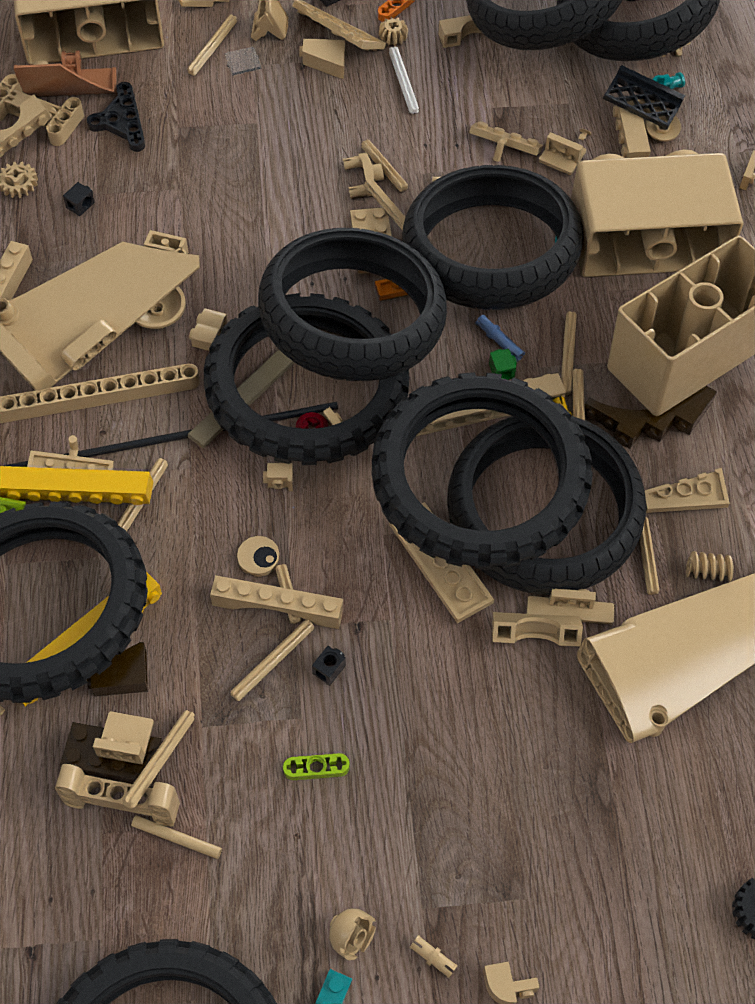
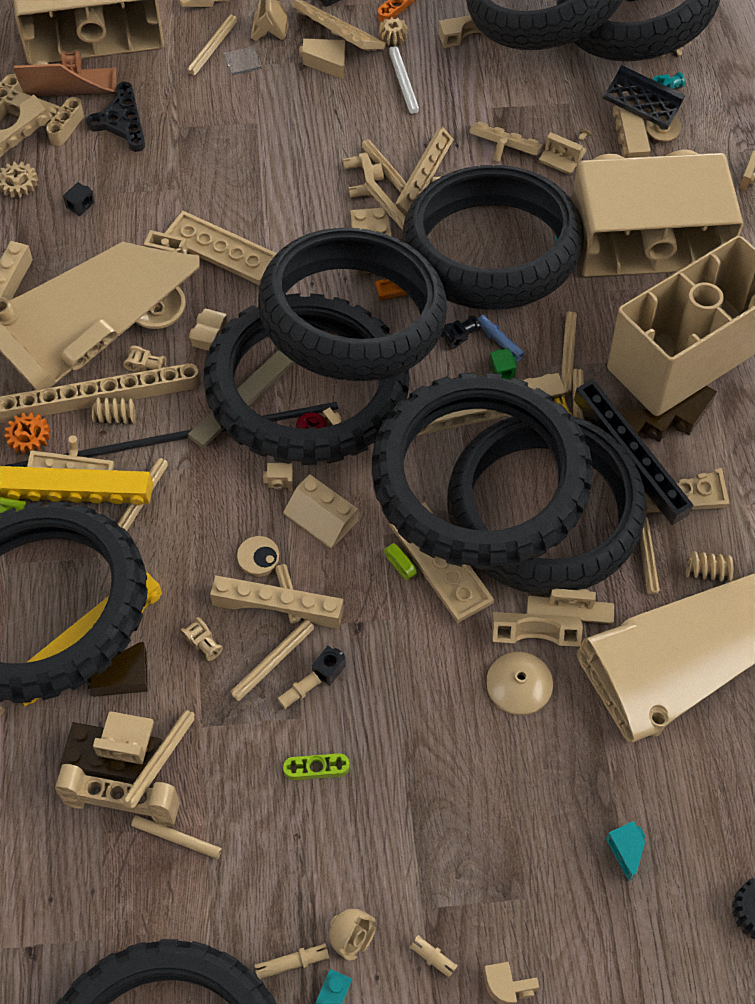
(27, 433): none -> orange gear
(113, 411): none -> tan piece
(141, 360): none -> tan connector
(201, 638): none -> tan connector
(222, 247): none -> tan plate
(292, 961): none -> tan pin
(298, 690): none -> tan pin
(321, 511): none -> tan slope
(400, 561): none -> lime beam
(425, 169): none -> tan plate
(458, 332): none -> black connector
(518, 695): none -> tan dish
(627, 846): none -> teal slope
(655, 478): none -> black brick

